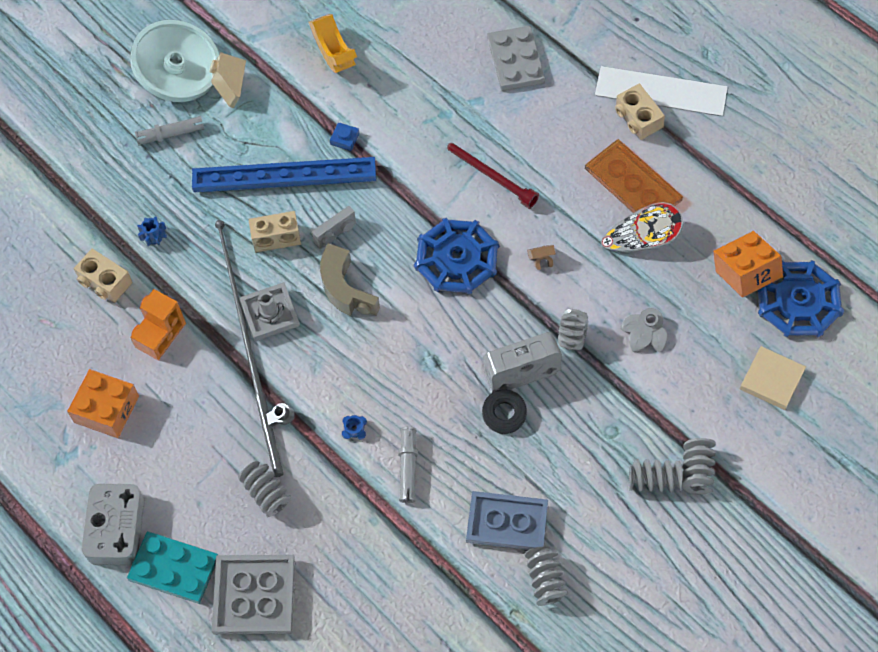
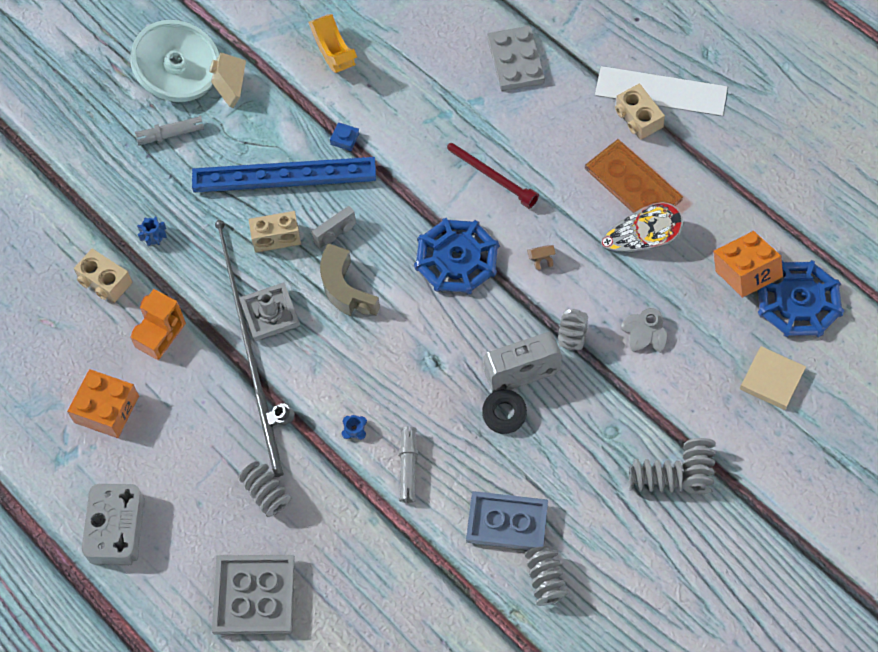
(172, 567): teal plate -> none

